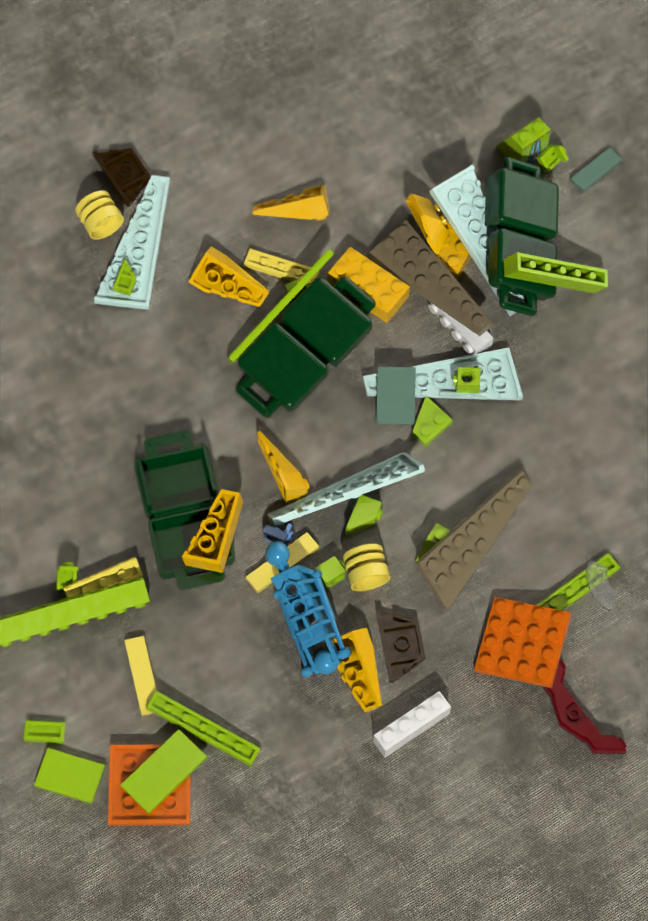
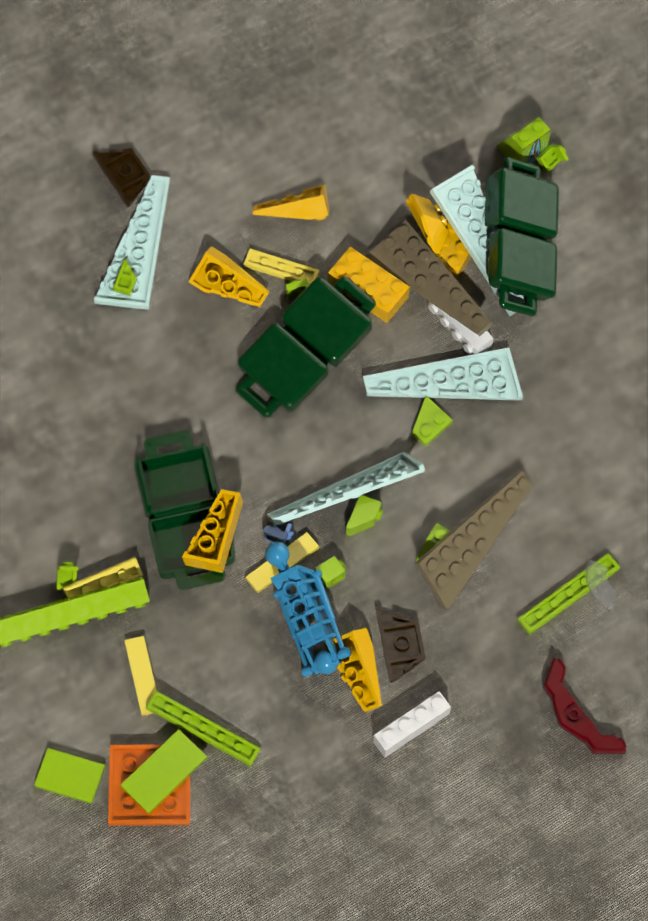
(44, 731): lime tile -> none
(99, 215): light yellow wheel -> none
(280, 306): lime tile -> none
(285, 474): yellow wedge -> none
(366, 567): light yellow wheel -> none
(396, 395): sand green tile -> none
(472, 374): lime brick -> none
(523, 642): orange plate -> none
(555, 272): lime brick -> none
(596, 170): sand green tile -> none

